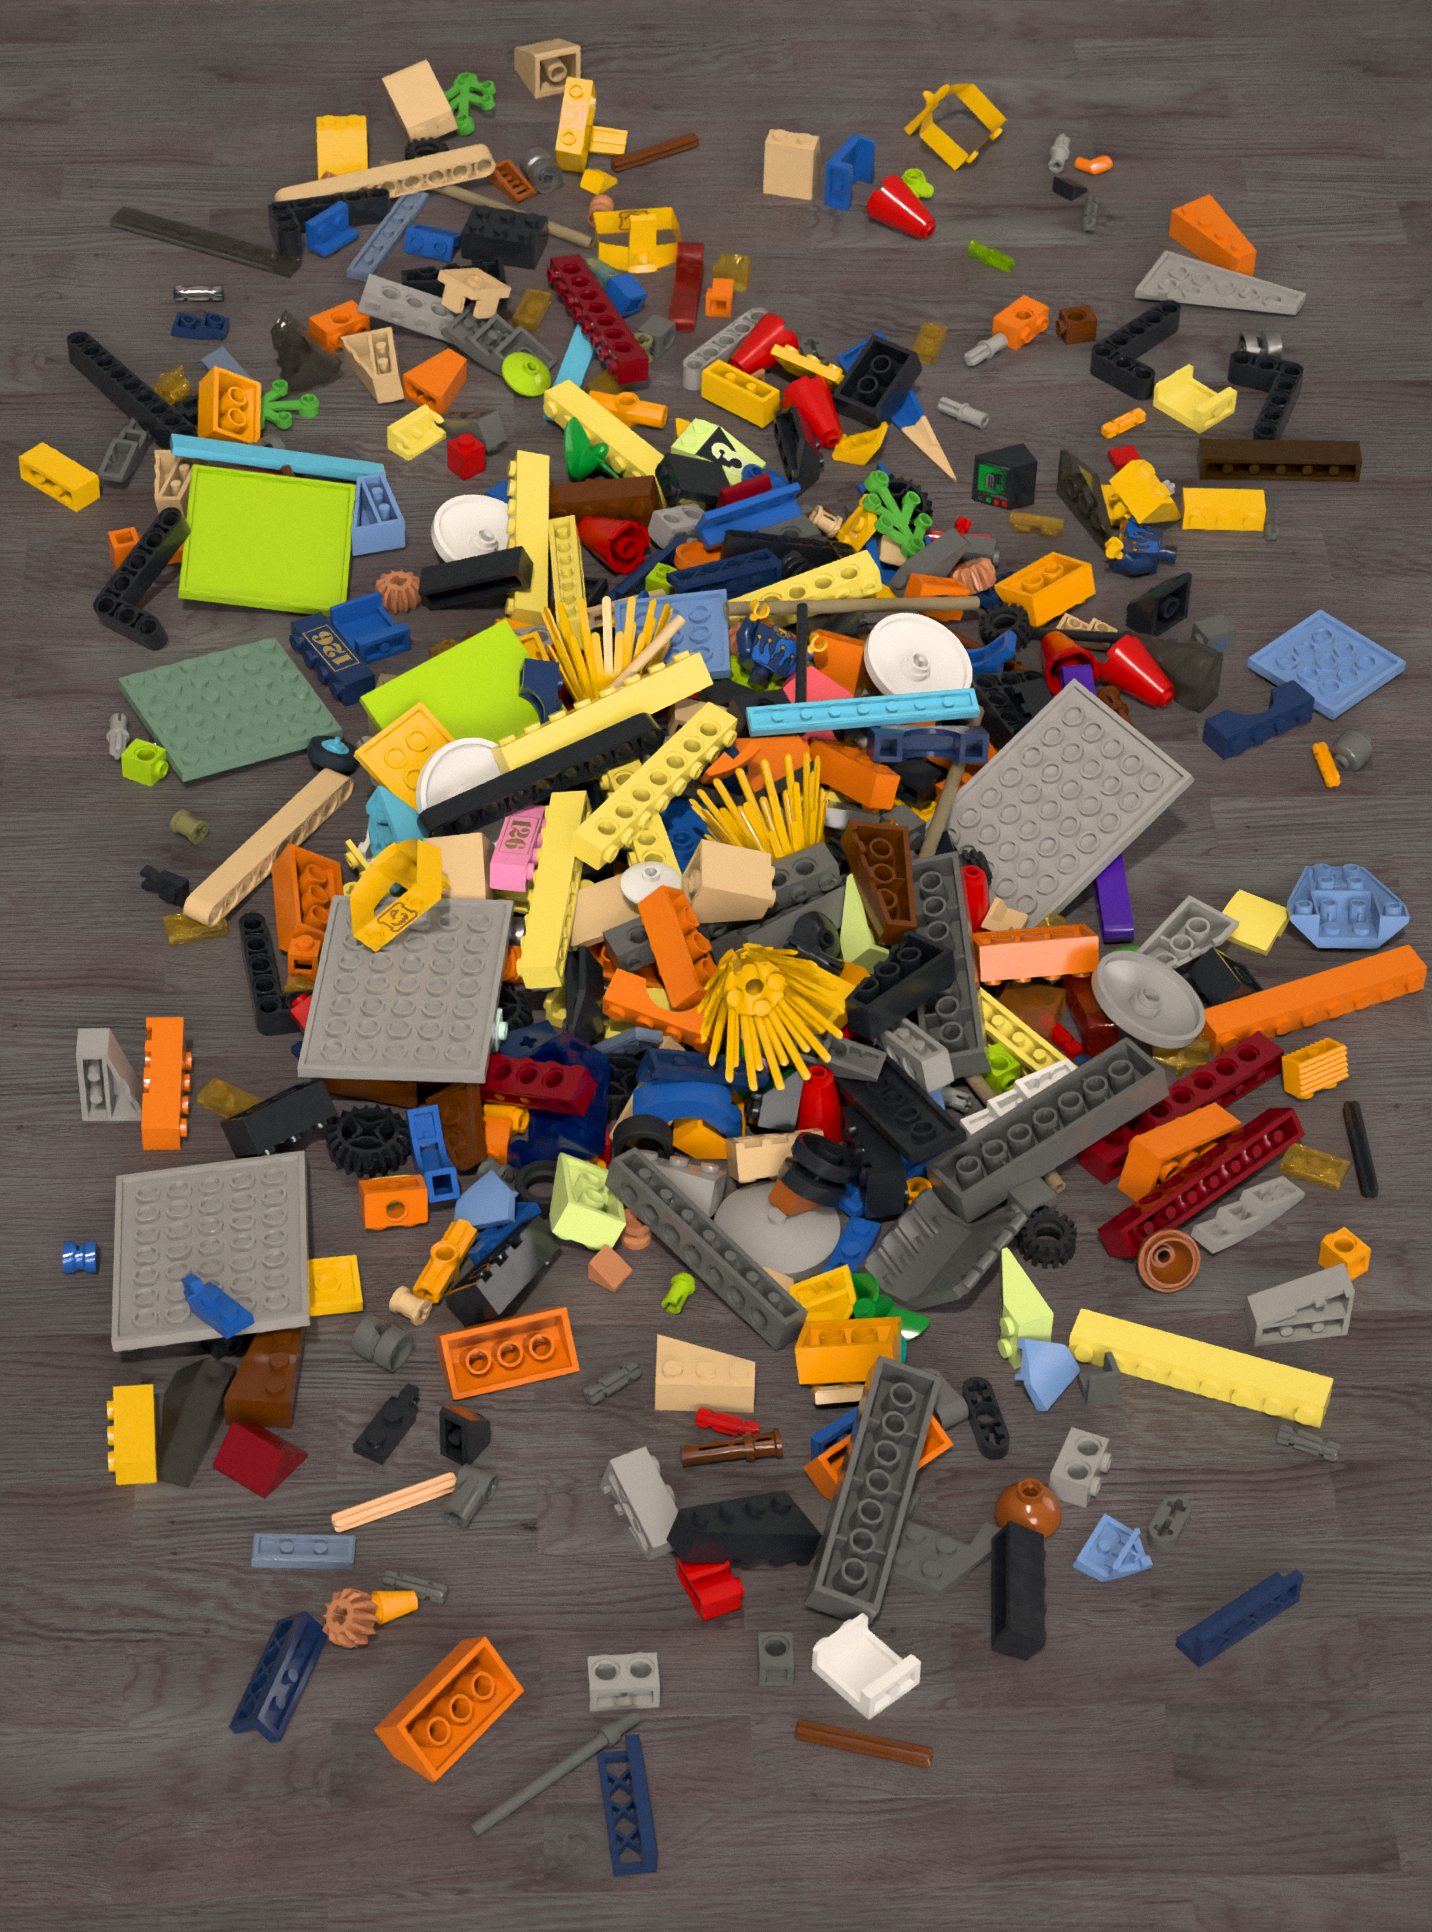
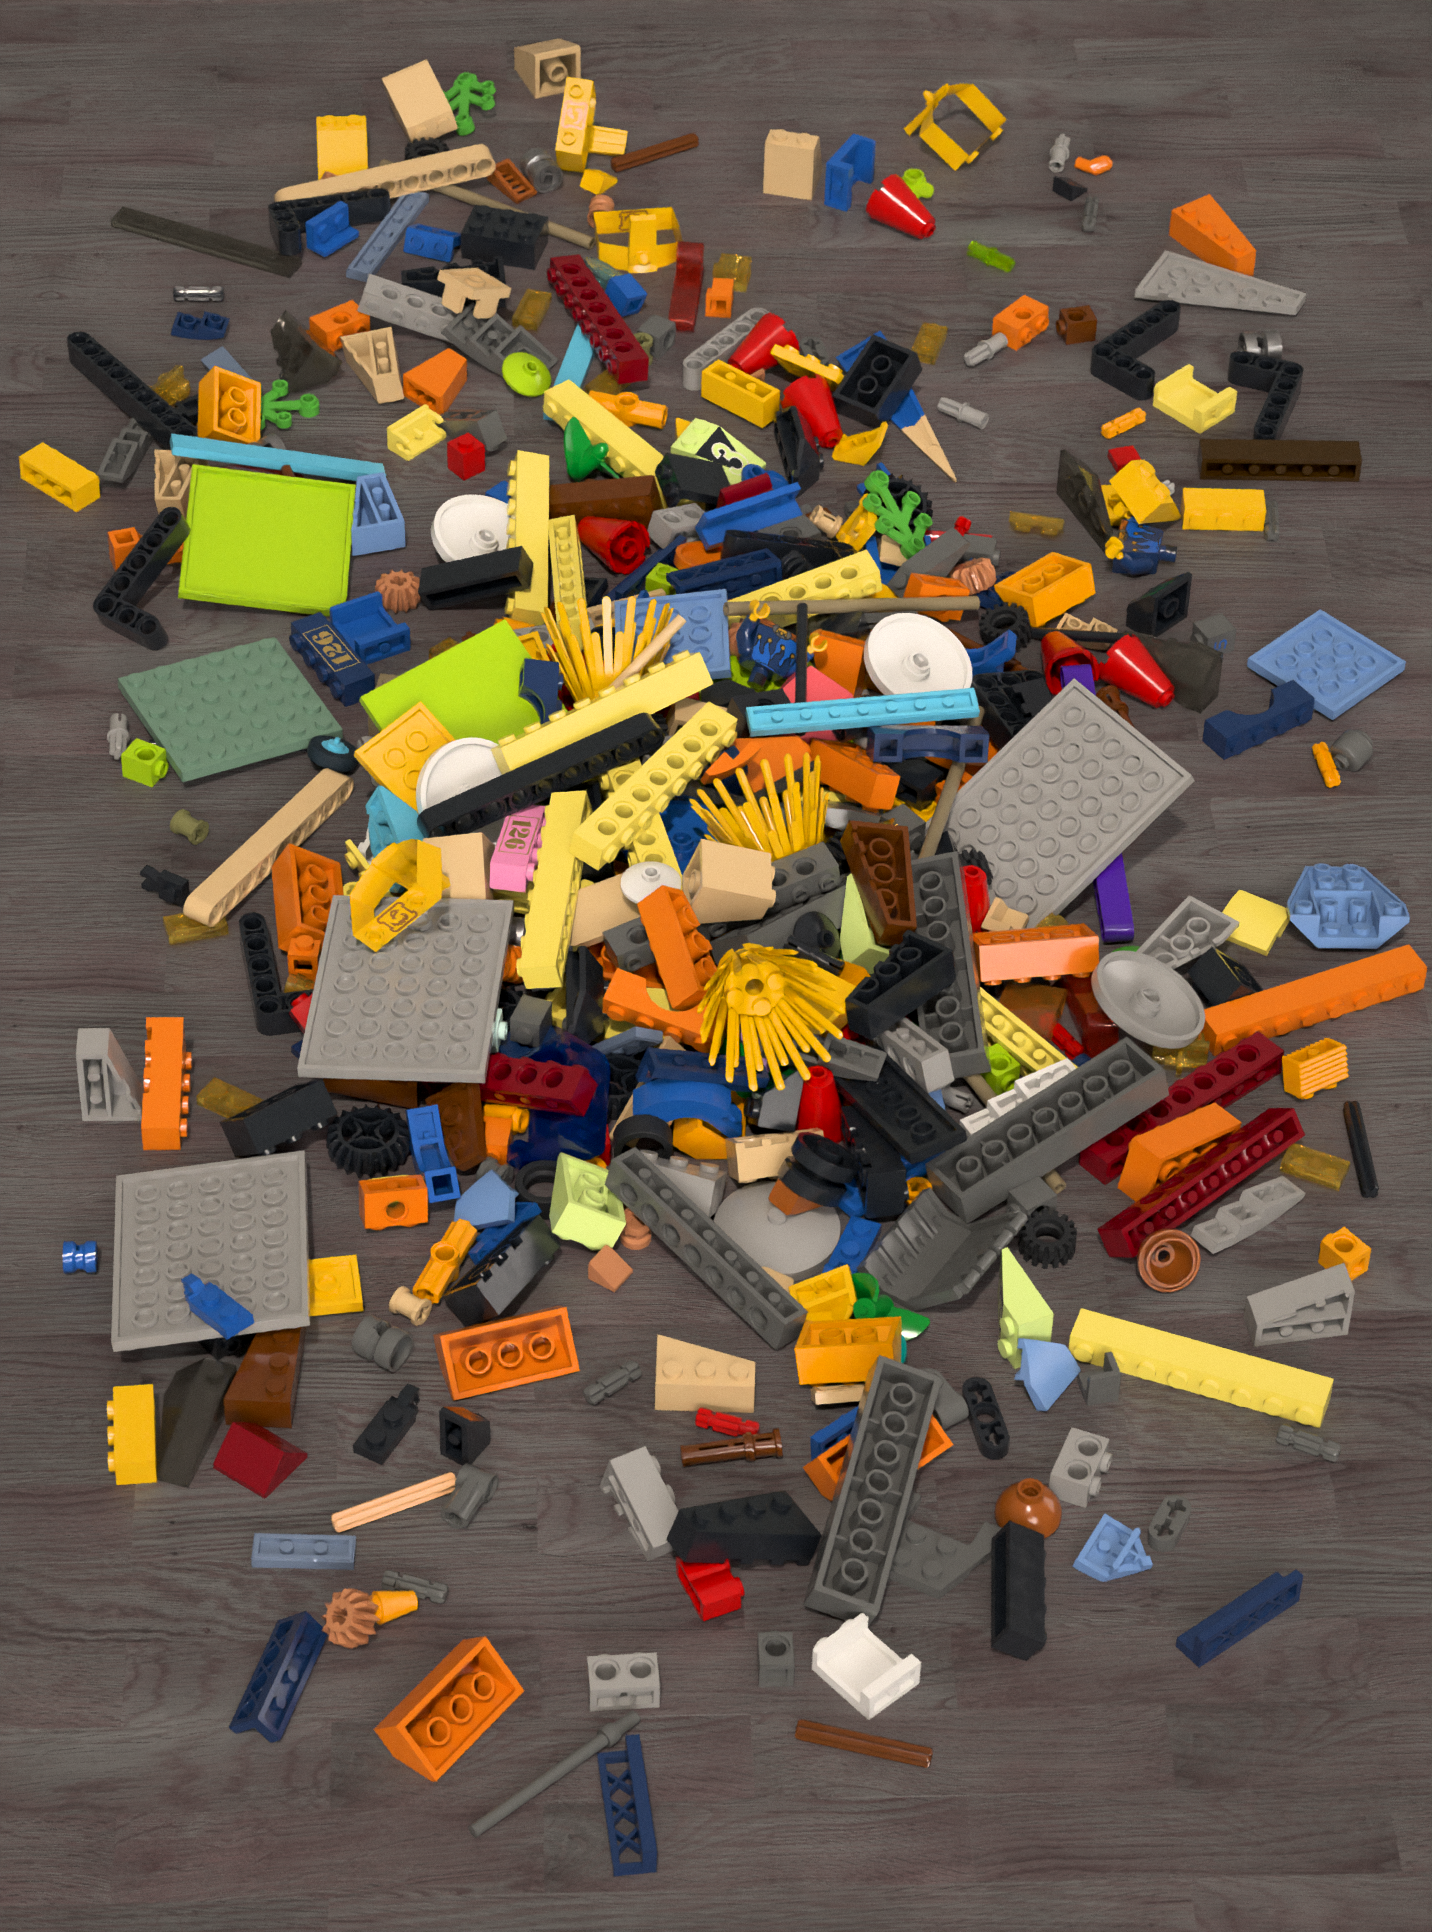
(531, 1021): none -> dark grey brick
(681, 1287): lime pin -> none
(1005, 477): black slope -> none

